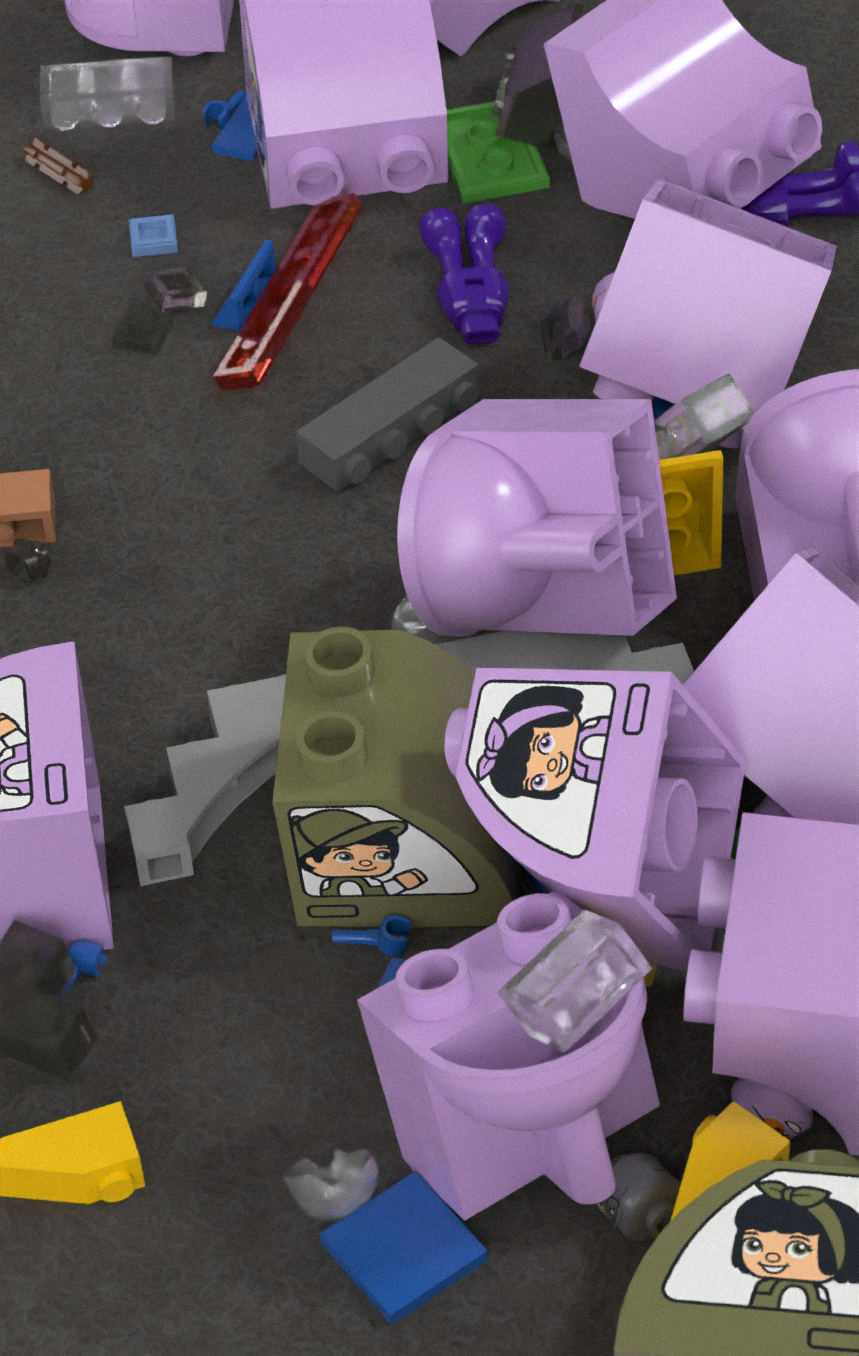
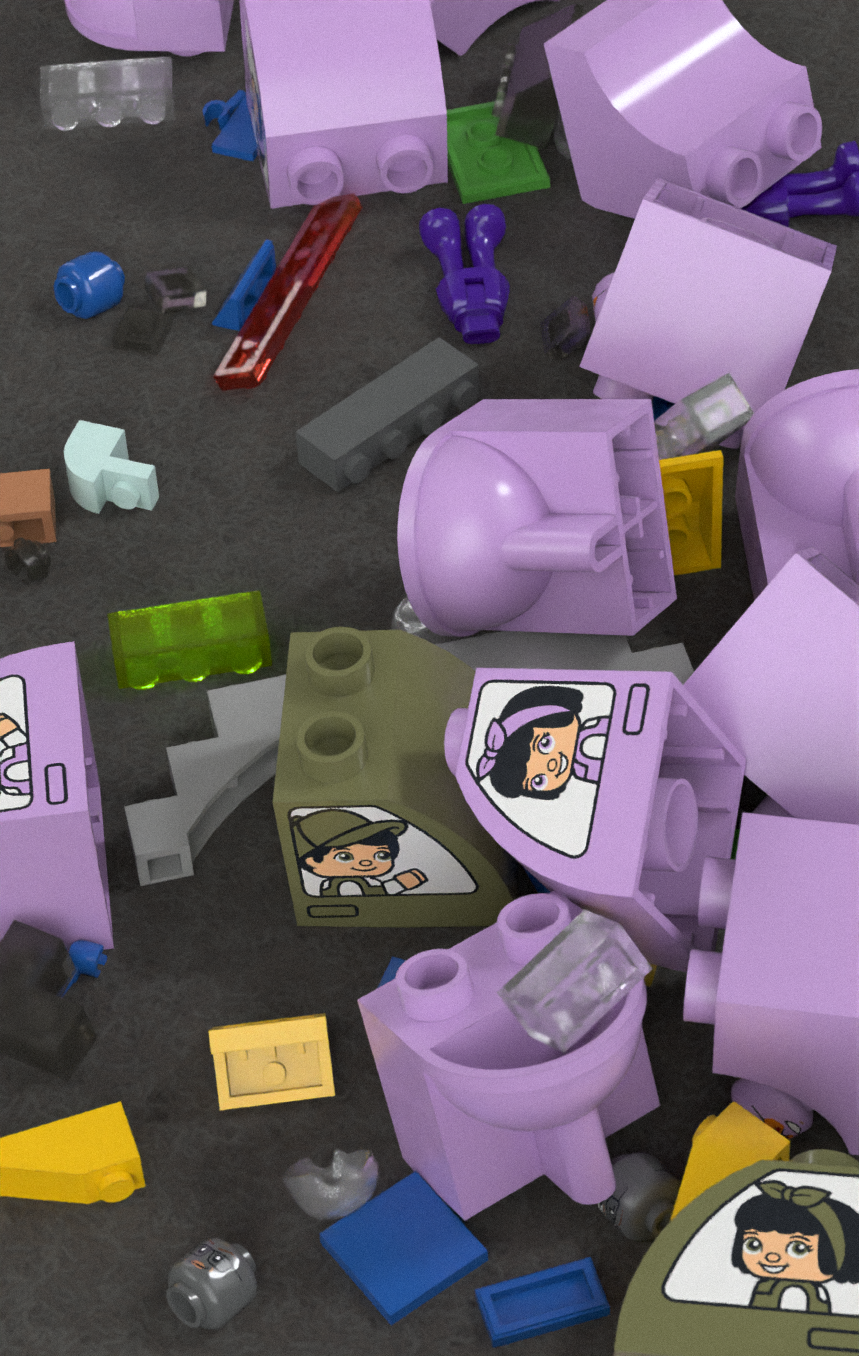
(58, 166): reddish brown axle -> none
(89, 285): none -> blue head
(102, 470): none -> light aqua brick
(153, 235): medium blue tile -> none
(189, 640): none -> clear neon green brick
(211, 1284): none -> dark grey head
(272, 1061): none -> yellow bracket
(387, 943): blue hand -> none
(542, 1302): none -> blue tile

